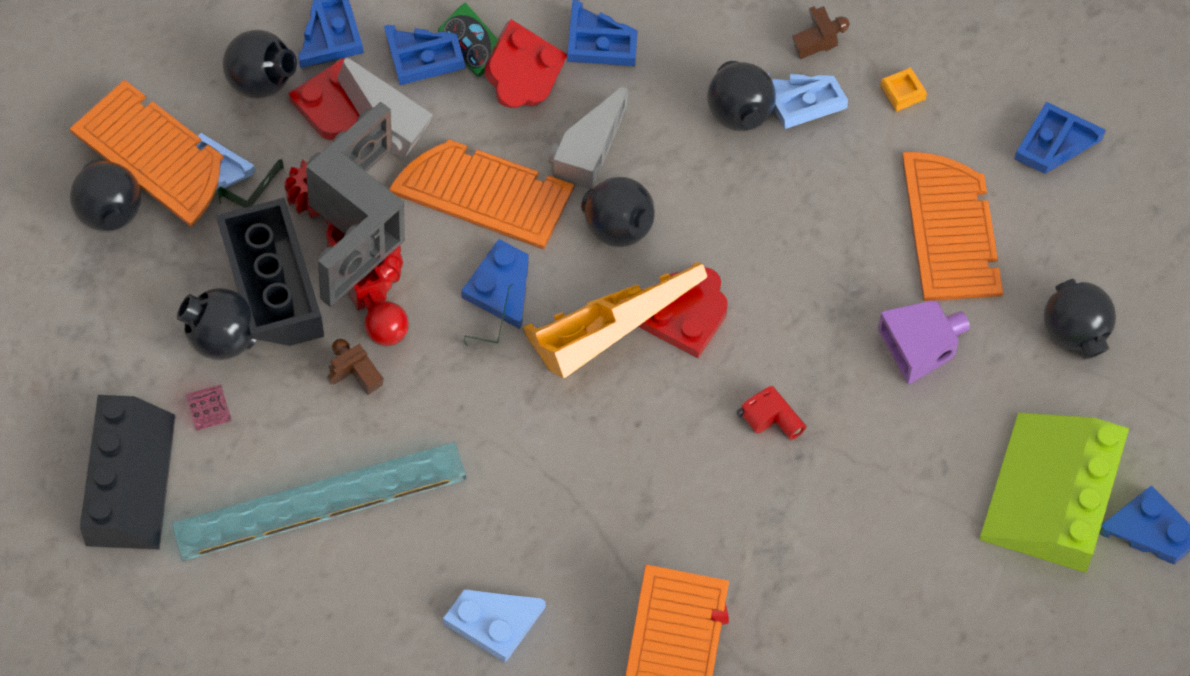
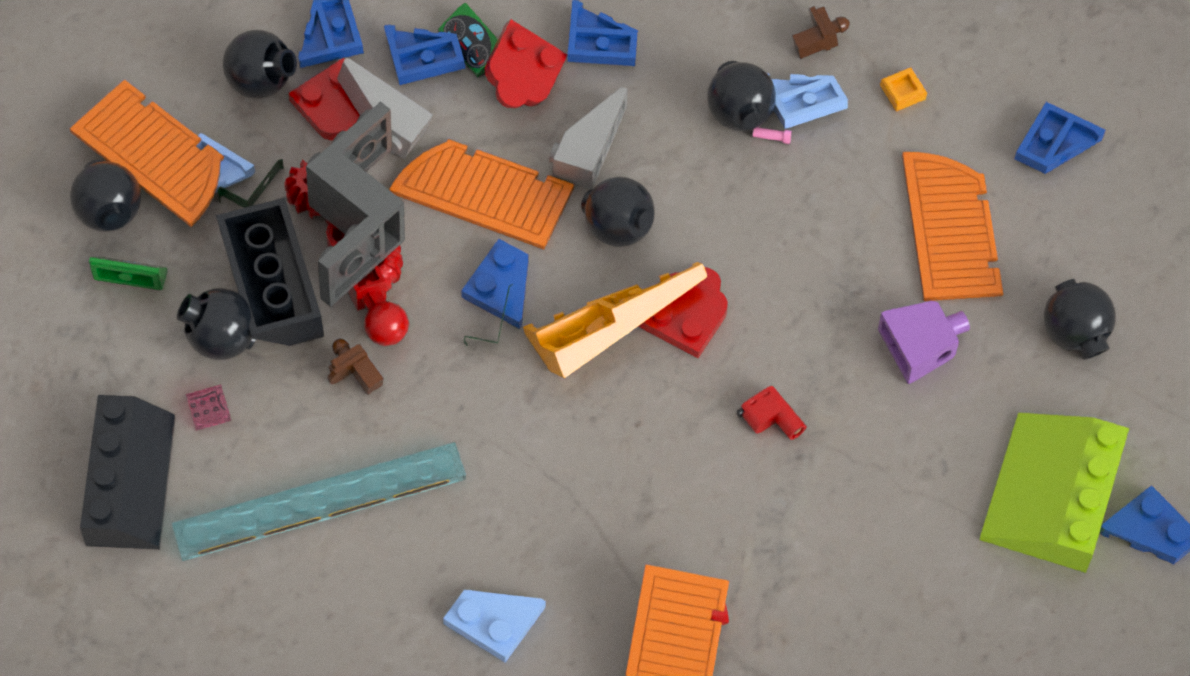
(128, 273): none -> green slope
(784, 136): none -> bright pink piece

